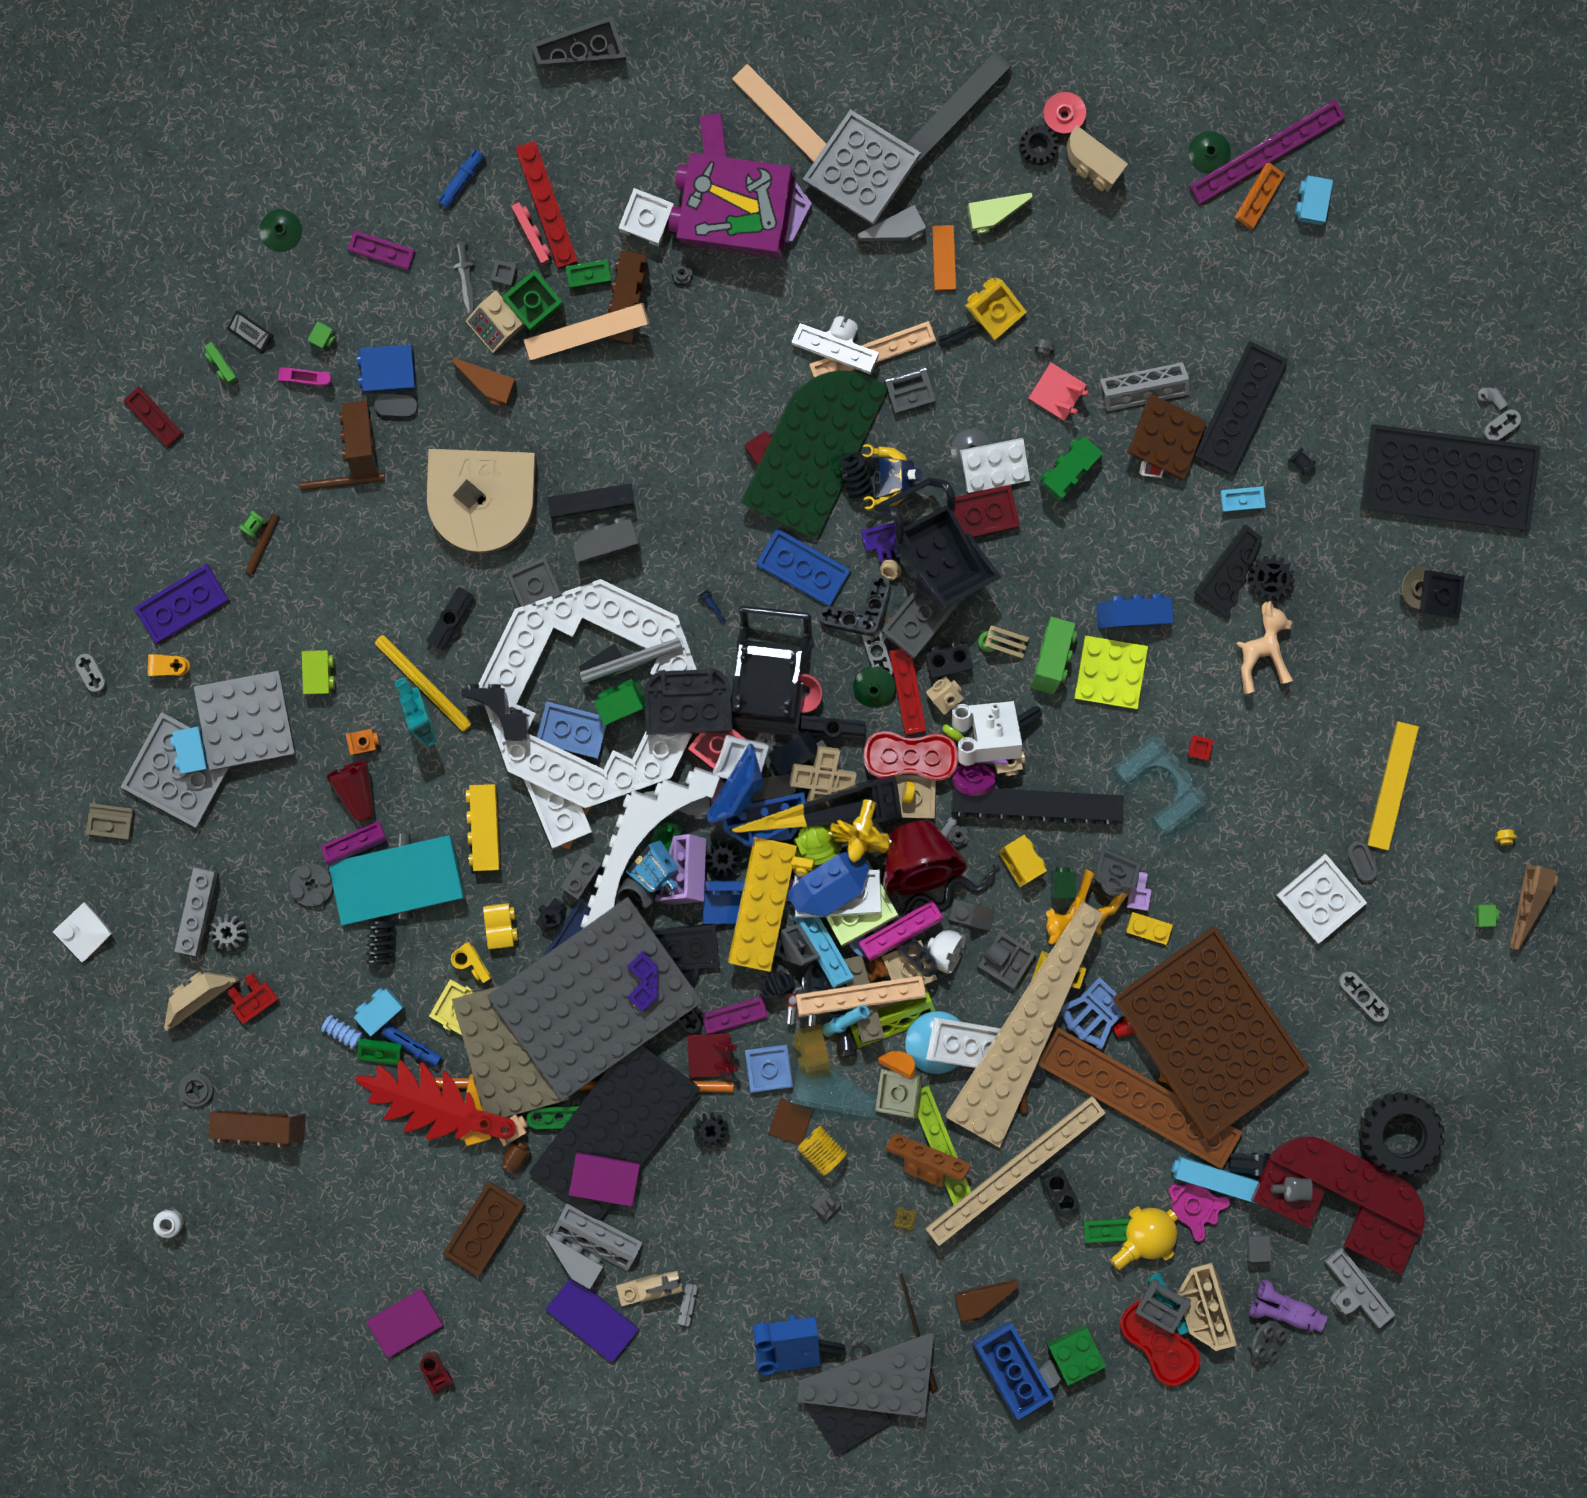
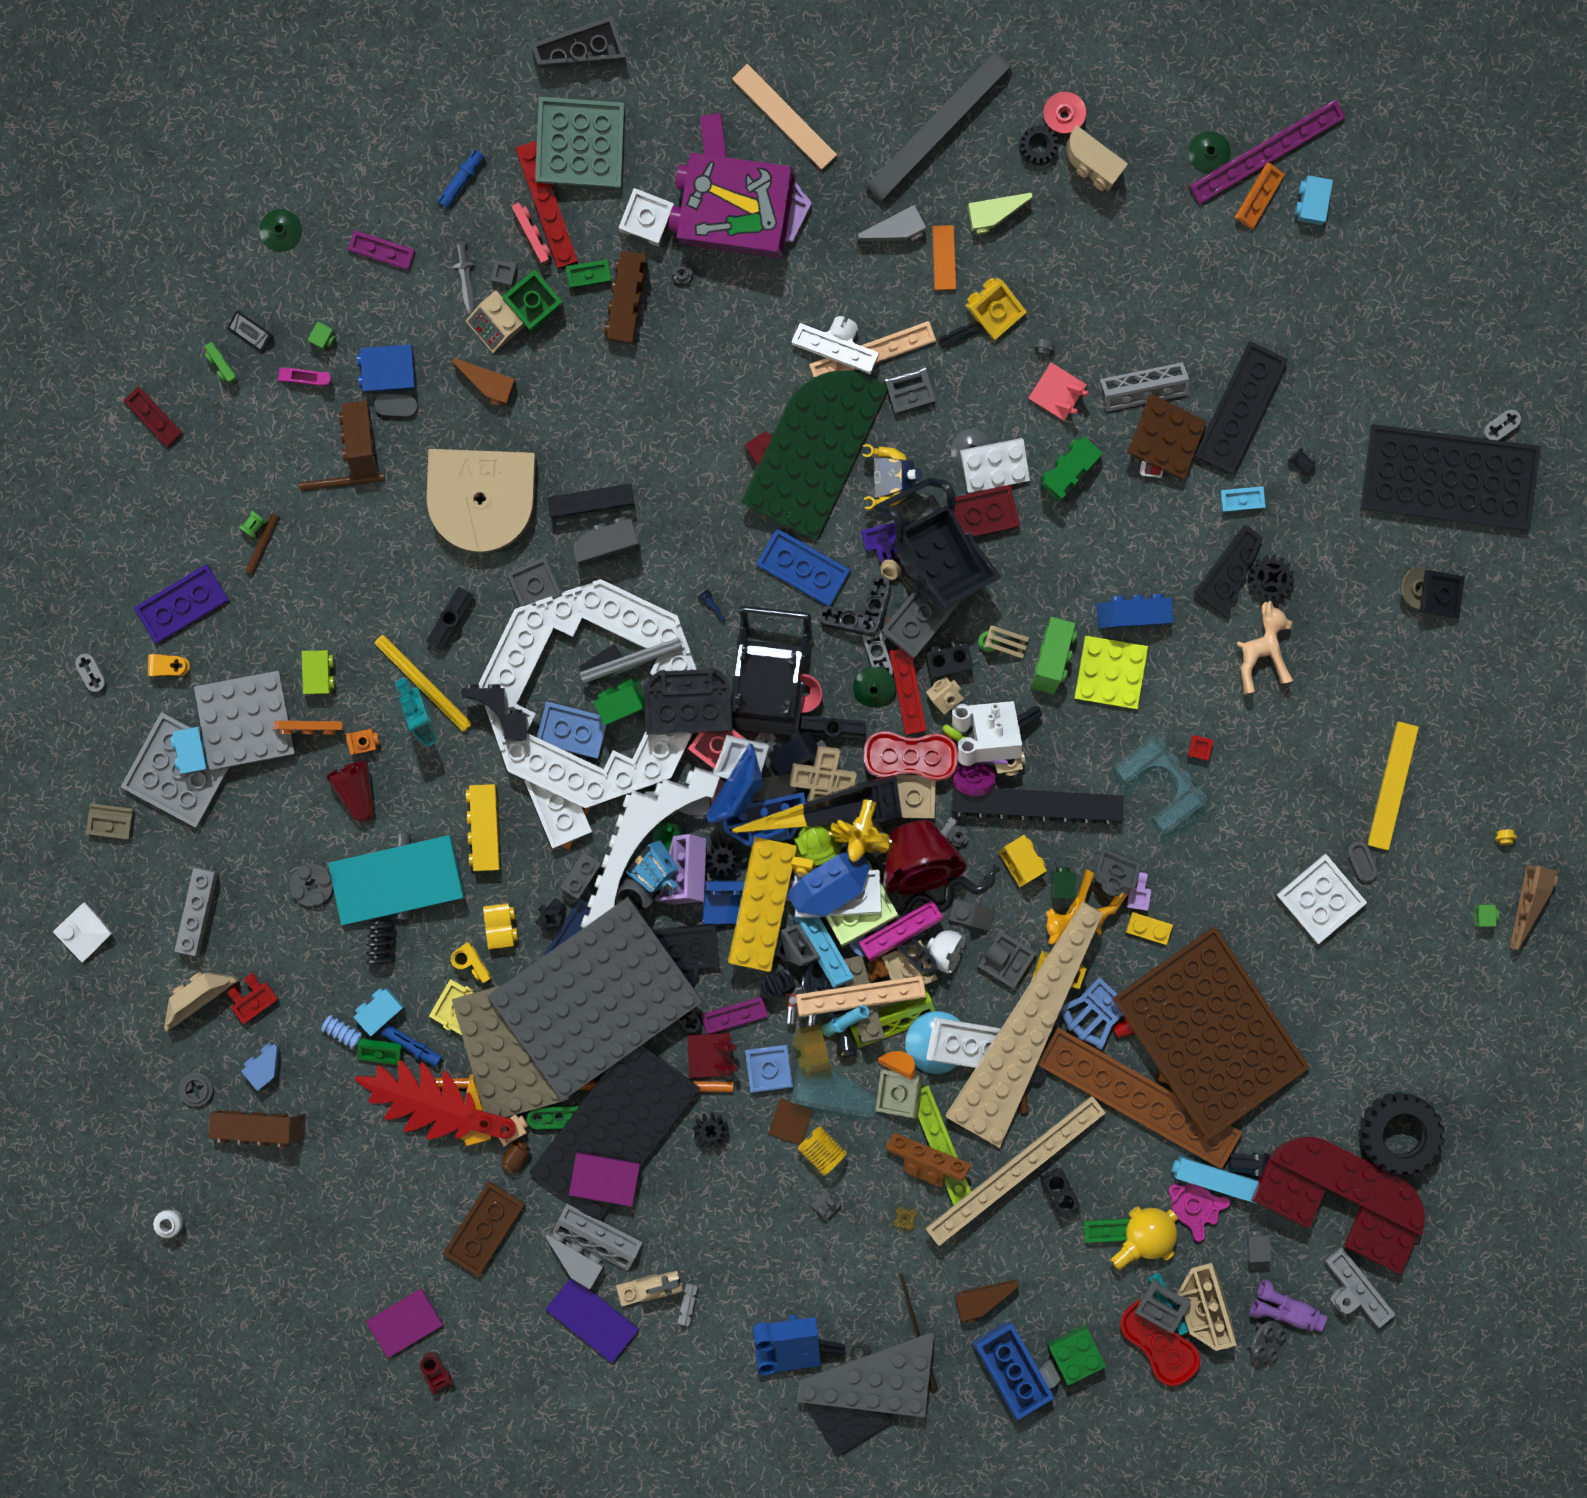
(235, 930): light grey gear -> none
(264, 1068): none -> medium blue slope
(308, 727): none -> orange plate
(353, 843): magenta tile -> none
(468, 494): clear smoke tile -> none
(579, 142): none -> sand green plate
(586, 331): light nougat tile -> none
(647, 972): dark purple tile -> none
(856, 476): black piece -> none
(862, 167): light grey plate -> none
(908, 792): yellow tile -> none
(1295, 1189): dark grey piece -> none
(1370, 1012): light grey beam -> none
(1492, 395): light grey arm -> none

